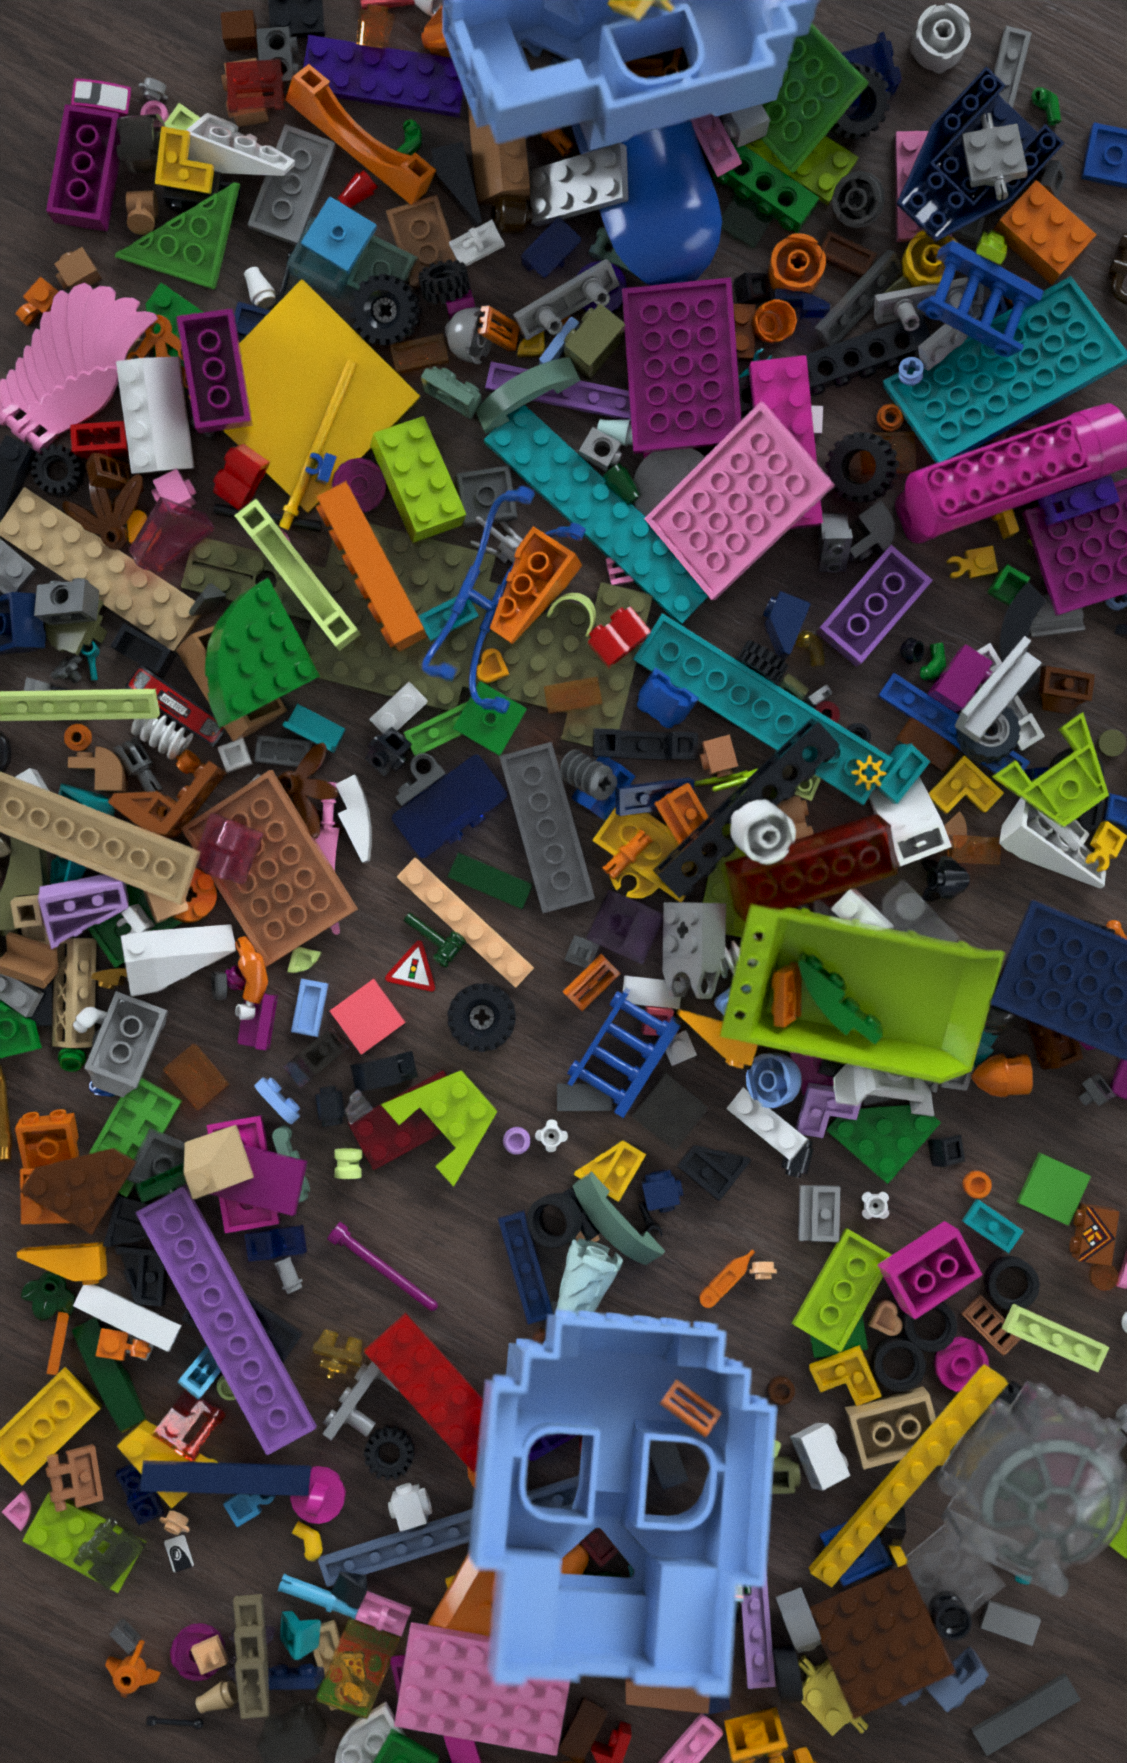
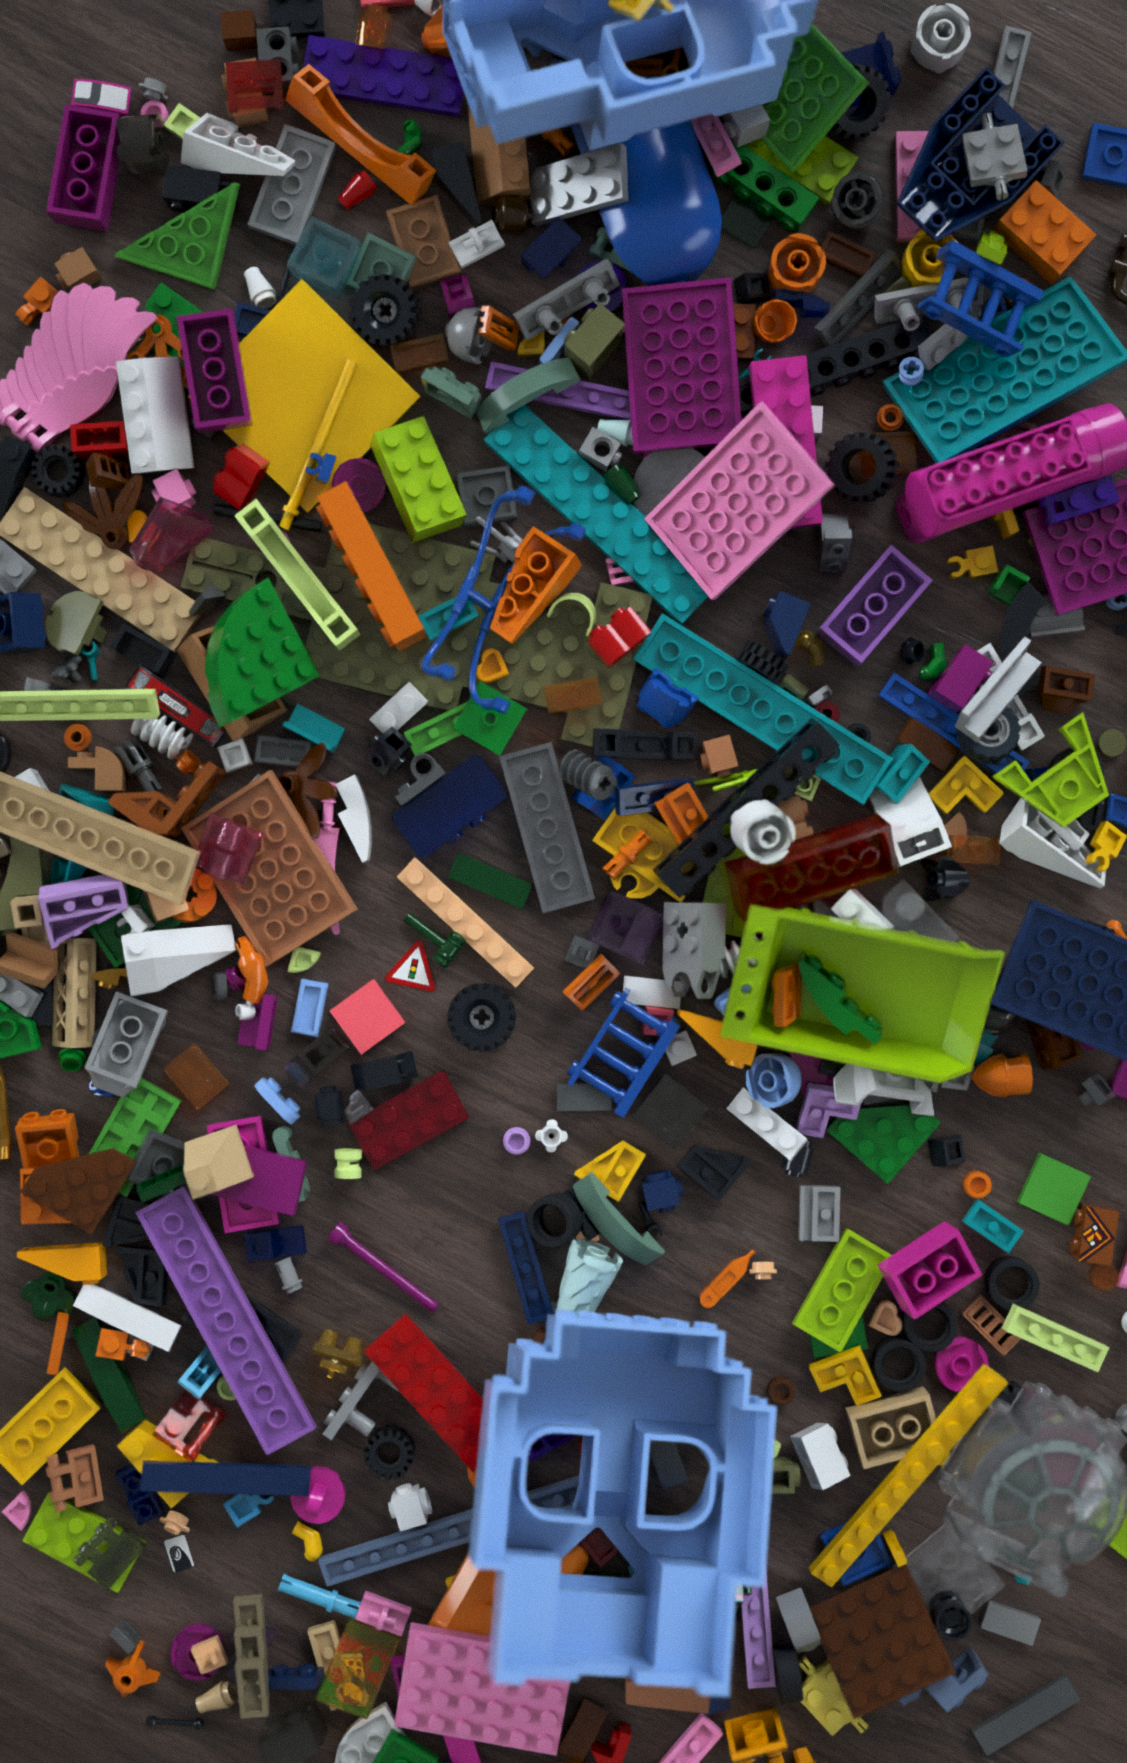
(67, 602): dark grey brick -> none
(88, 1018): white arm -> none
(141, 210): medium nougat piece -> none
(173, 165): yellow plate -> none
(298, 1635): teal slope -> none
(339, 235): dark azure plate -> none
(350, 1588): black slope -> none
(444, 281): black tyre -> none
(456, 1110): lime wing -> none
(686, 1418): orange tile -> none
(863, 779): yellow gear -> none
(878, 530): dark grey brick -> none
(882, 1209): white plate -> none
(895, 1529): black slope -> none
(1049, 103): green arm -> none

